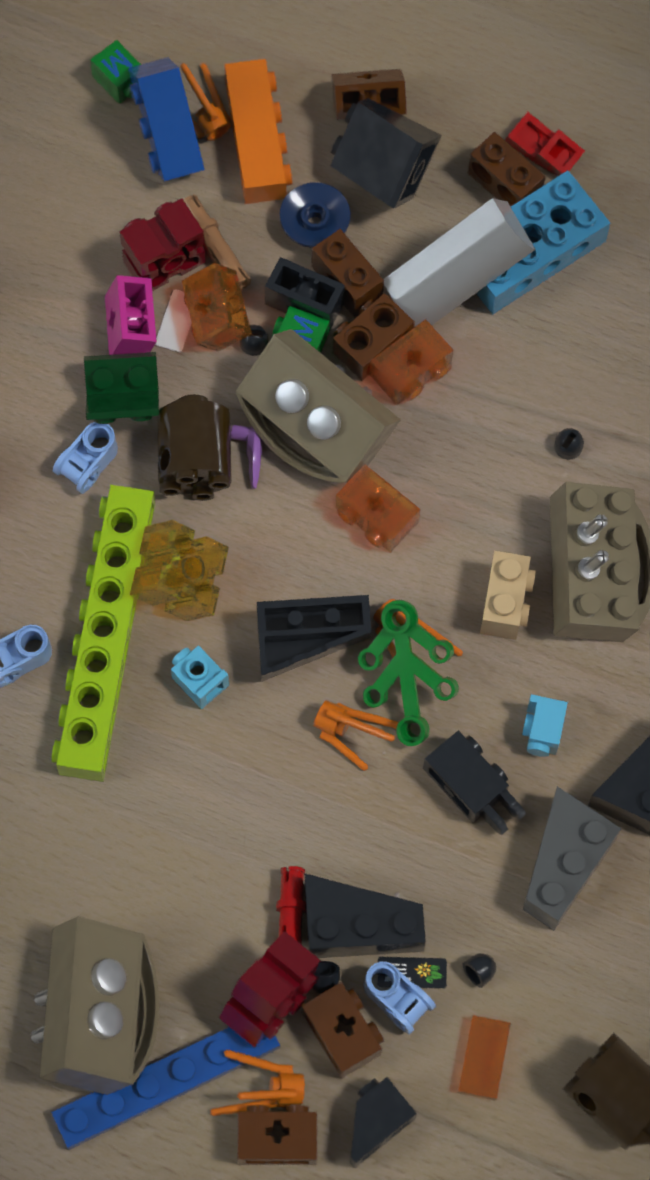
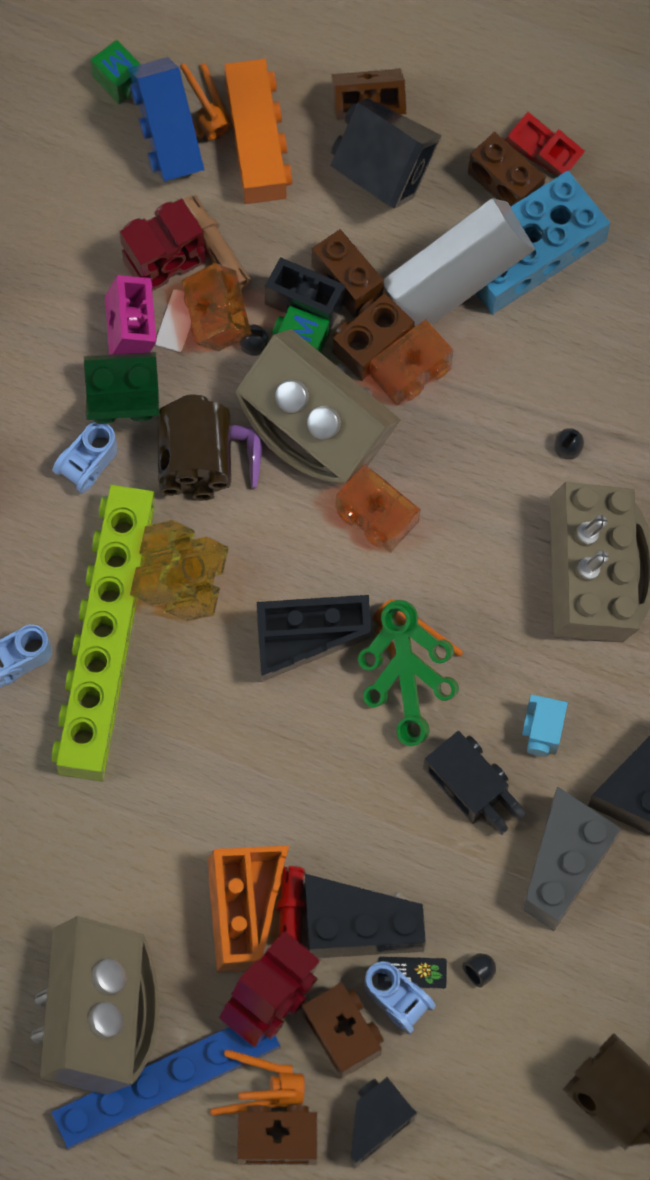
(201, 687): medium azure brick -> none
(242, 902): none -> orange wedge
(312, 201): dark blue dish -> none
(328, 976): black hinge -> none
(337, 718): orange plant -> none
(484, 1058): clear orange tile -> none
(505, 595): tan brick -> none

